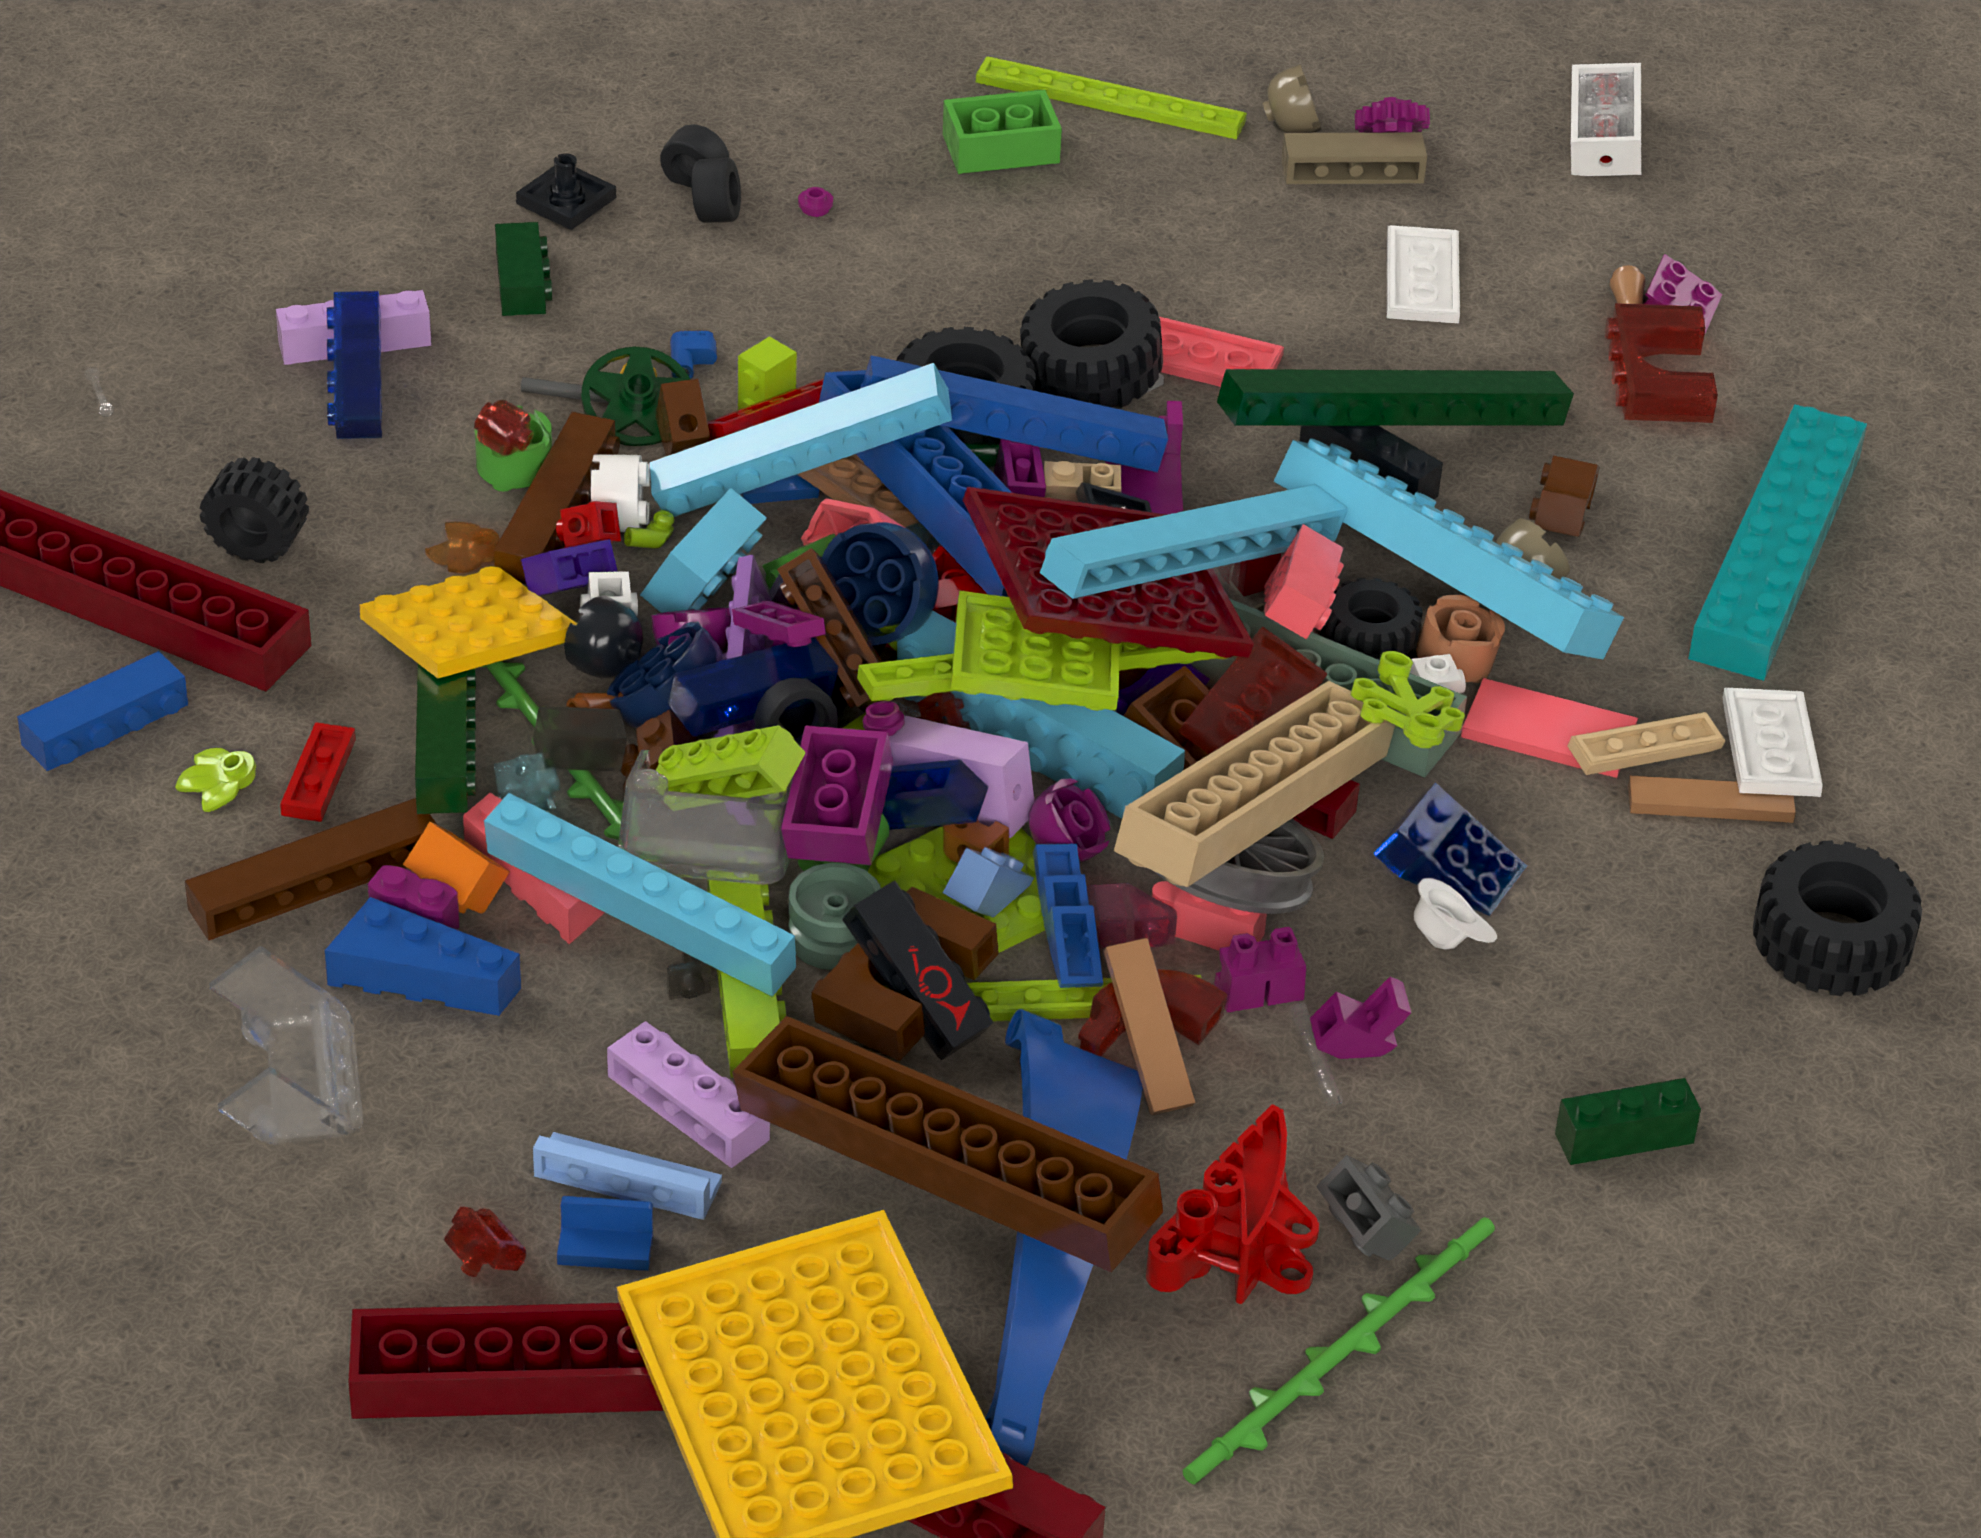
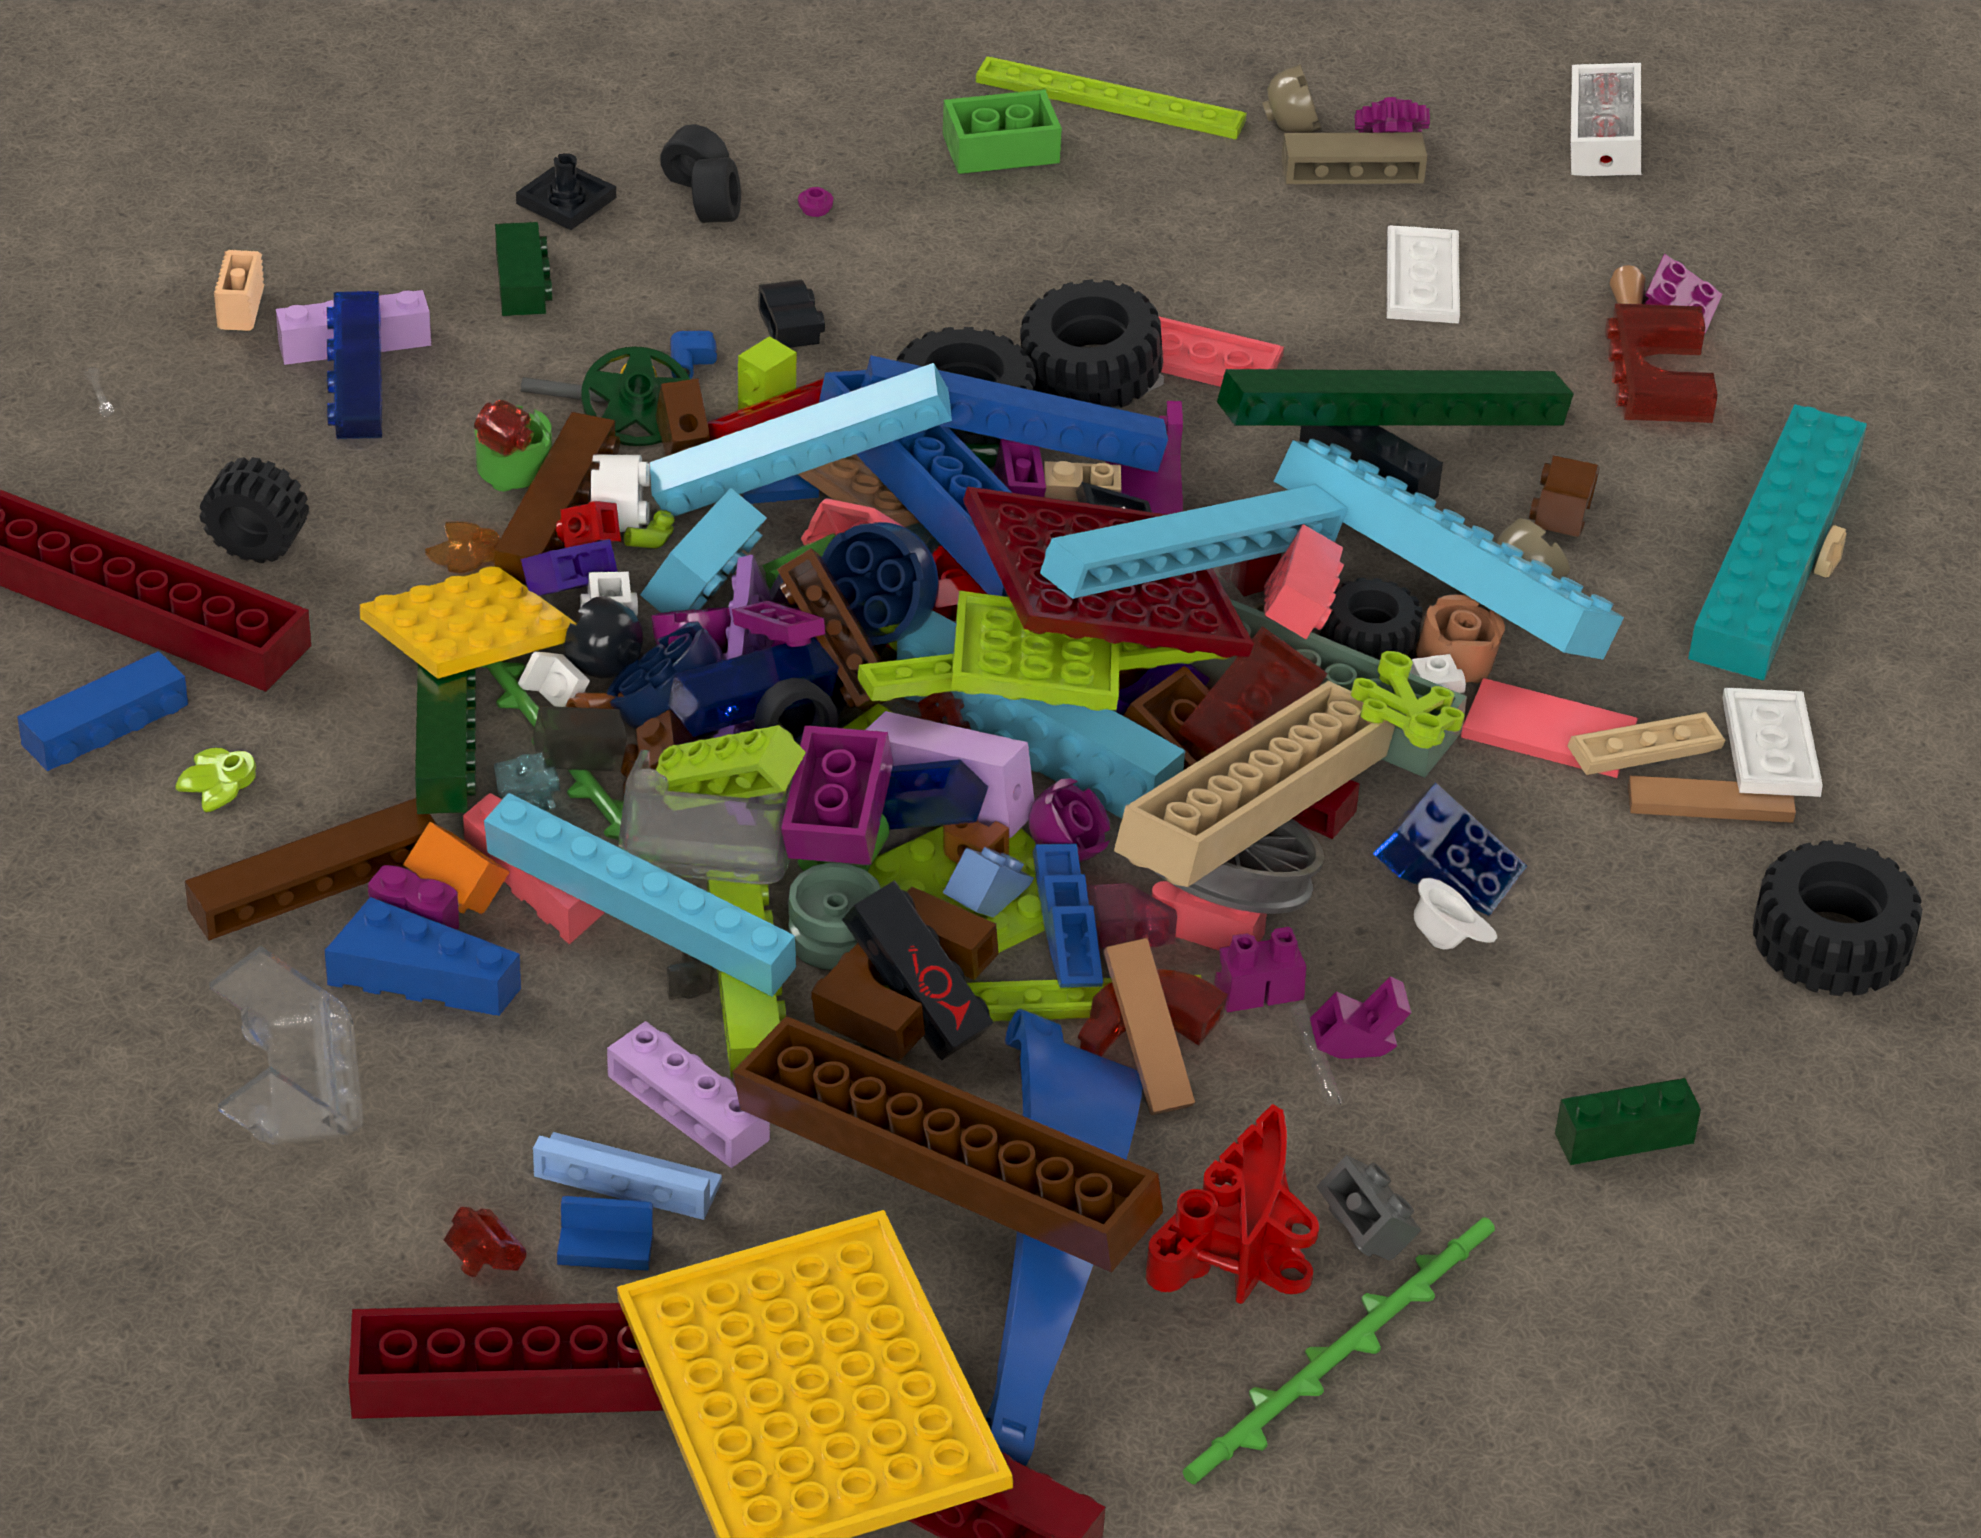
(239, 290): none -> light nougat brick
(318, 772): red plate -> none
(553, 677): none -> white bracket
(790, 313): none -> black brick
(883, 717): magenta plate -> none
(1832, 550): none -> tan tile

